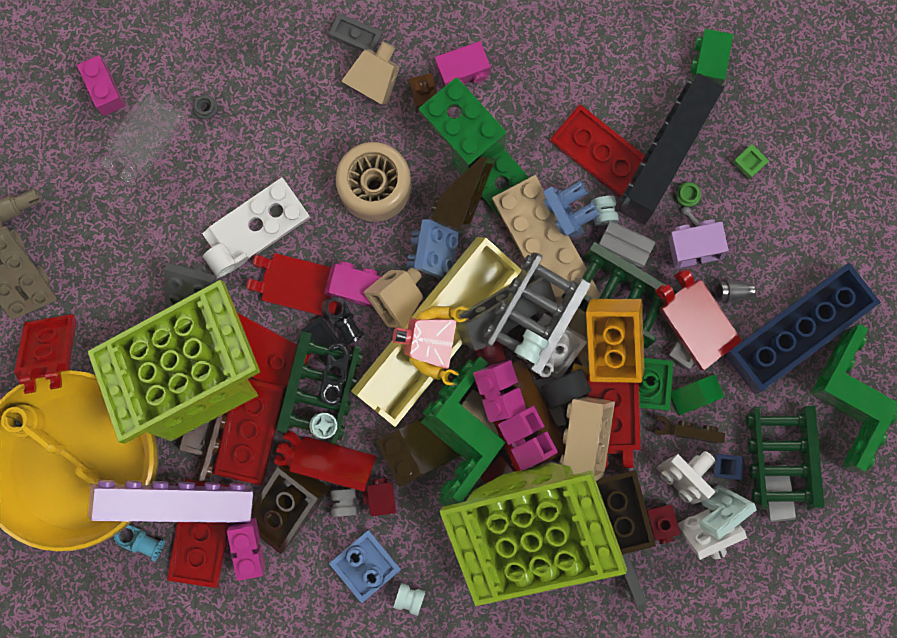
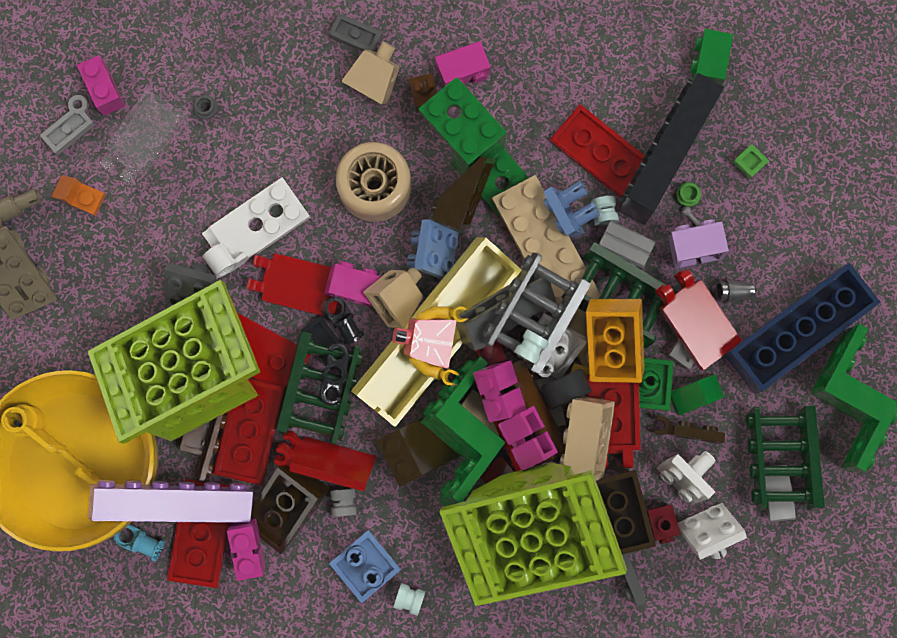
(45, 351): red tile -> none
(68, 127): none -> light grey hinge
(78, 195): none -> orange slope
(325, 428): light aqua wheel -> none
(380, 498): dark red brick -> none
(728, 511): light aqua tile -> none
(729, 467): dark blue leg -> none

